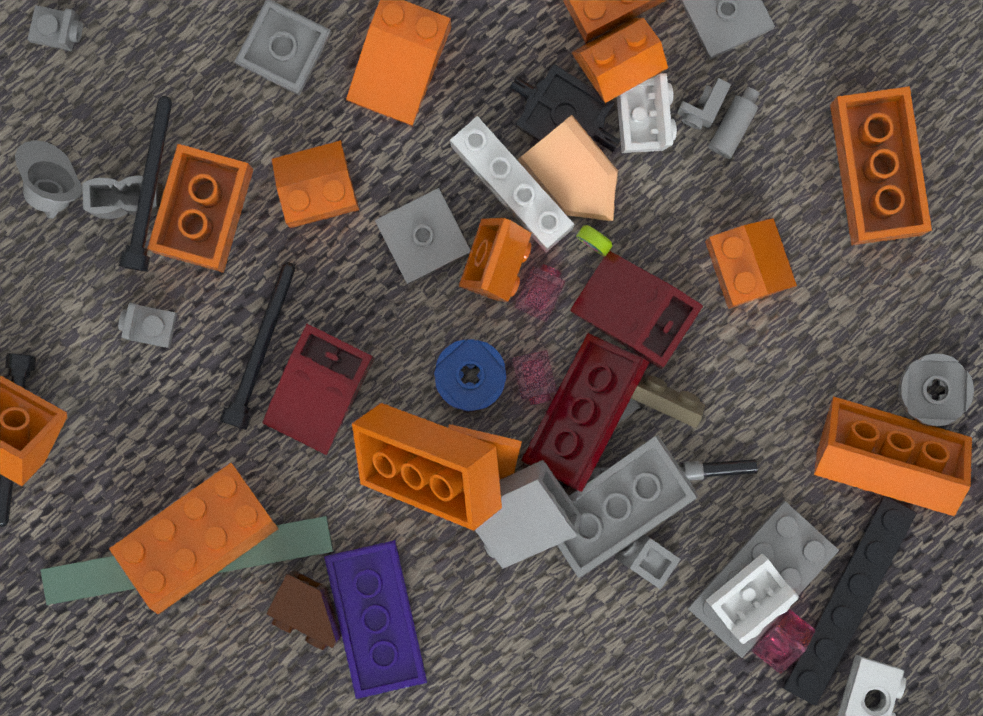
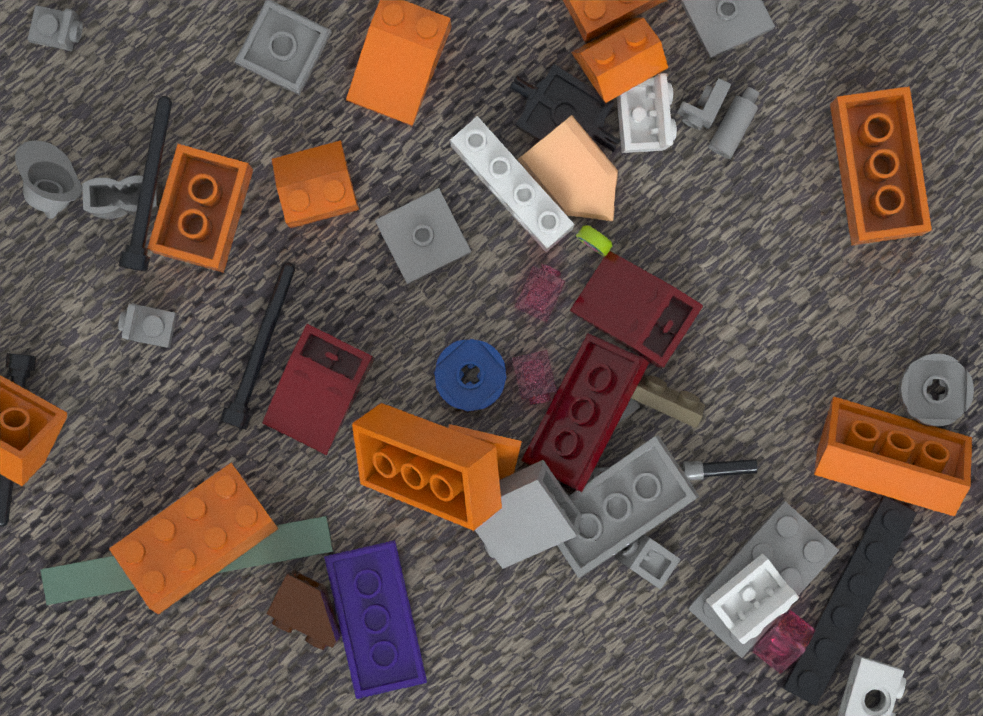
(496, 259): orange slope -> none
(750, 262): orange slope -> none

